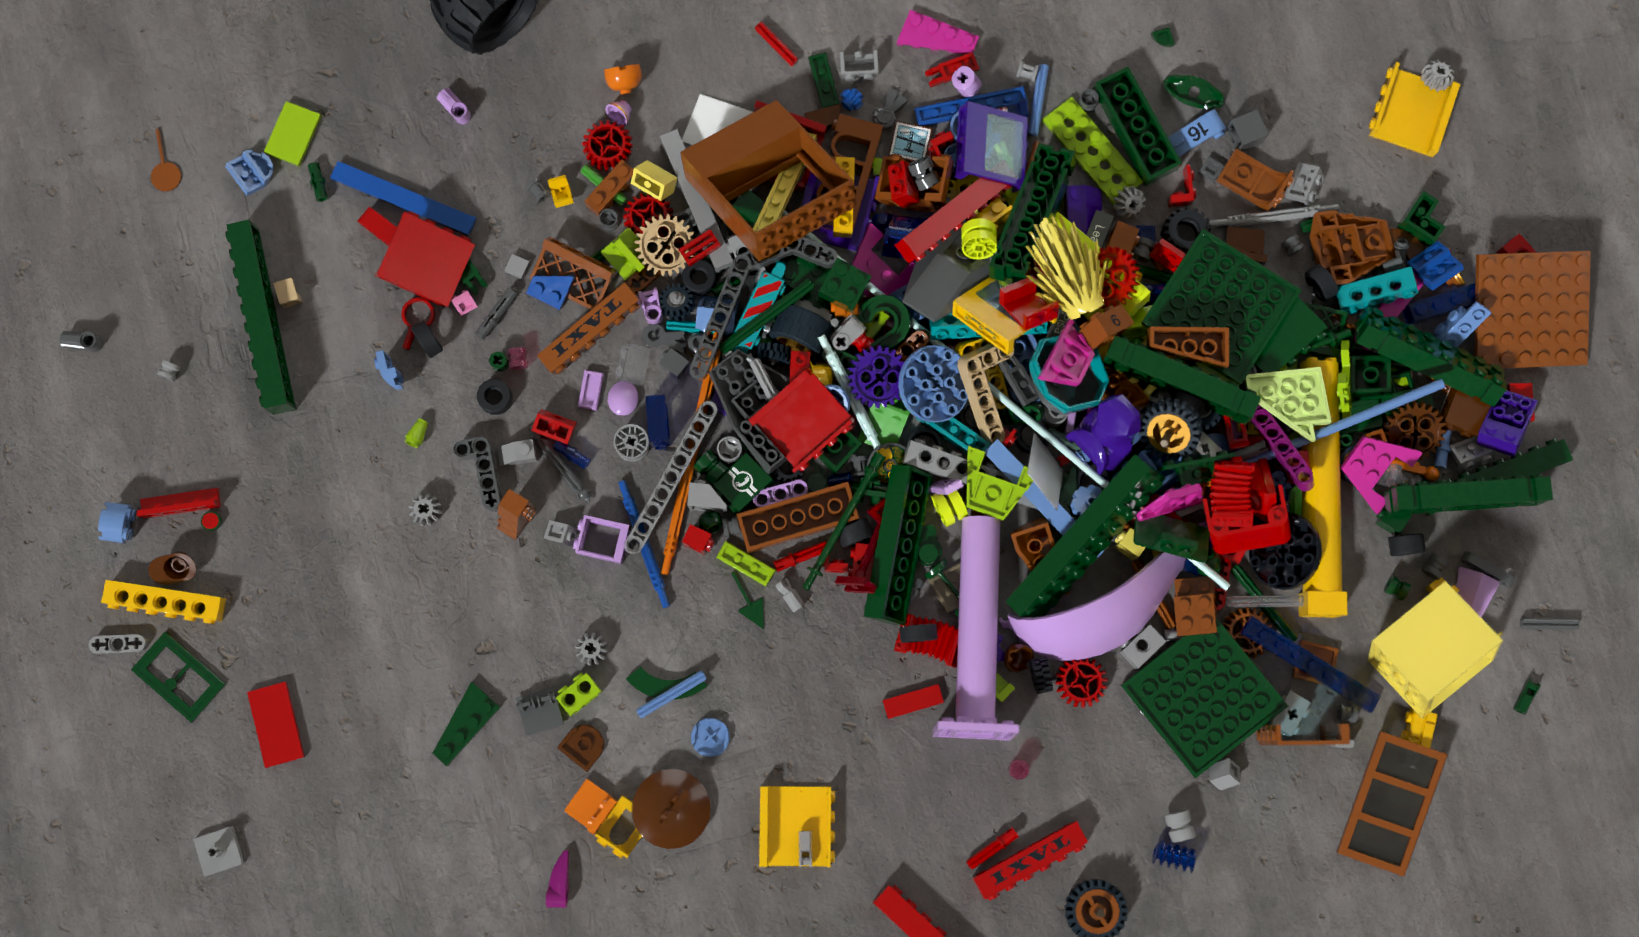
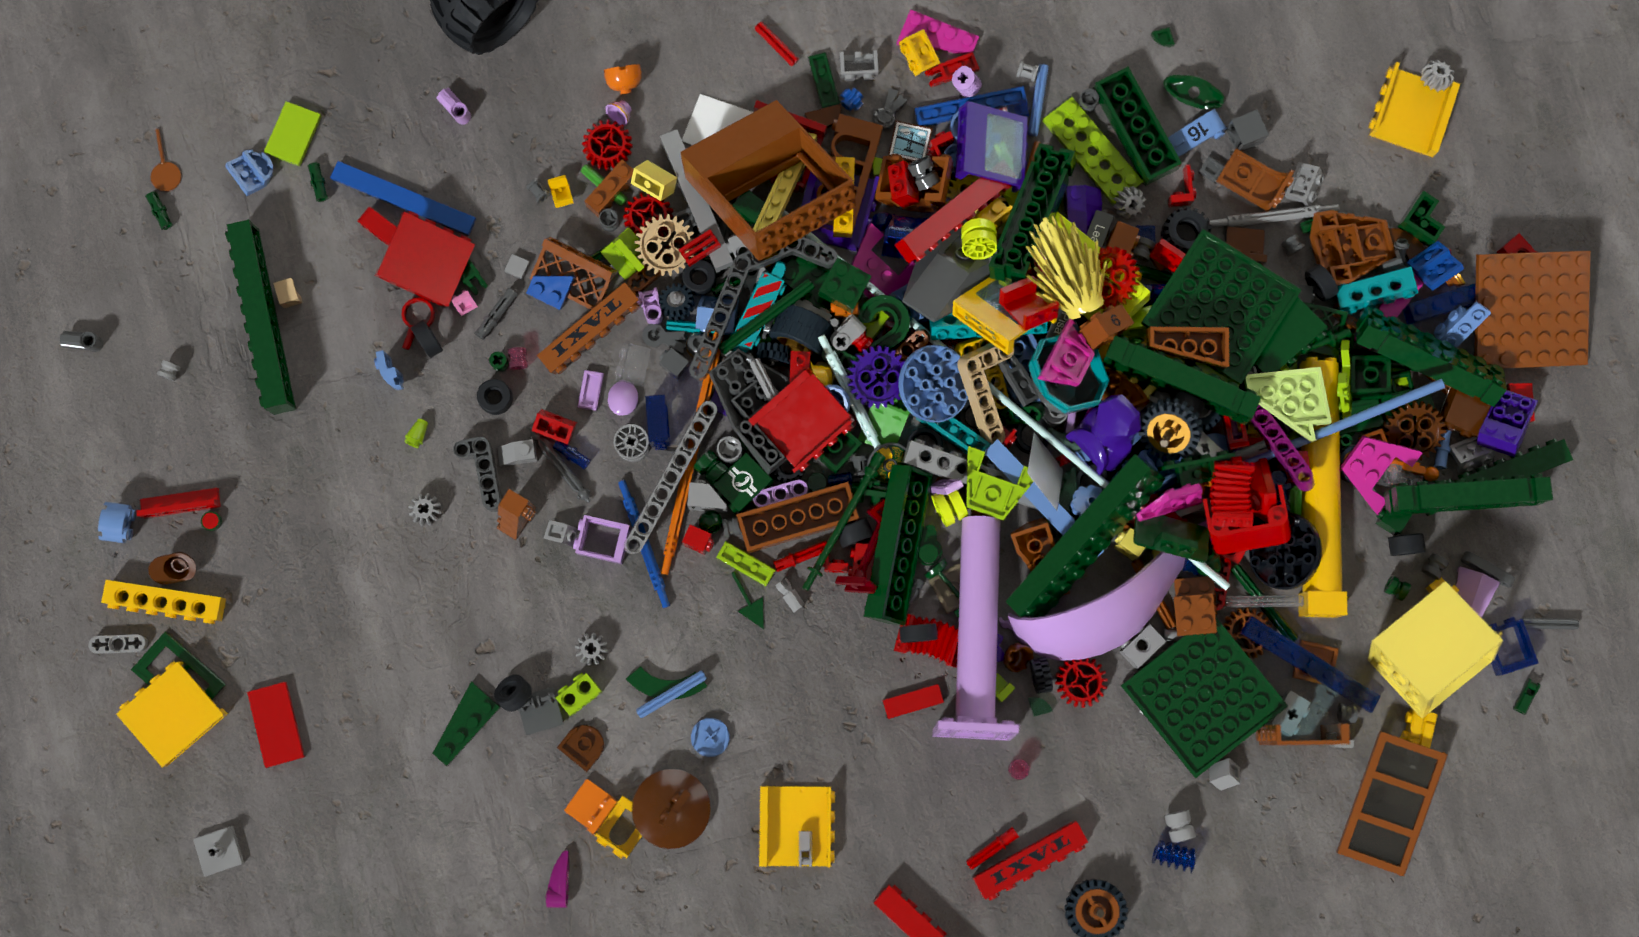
(159, 210): none -> dark green pin
(170, 714): none -> yellow panel
(512, 693): none -> black tyre
(919, 52): none -> yellow bracket
(1039, 706): none -> clear green tile
(1525, 644): none -> clear blue window

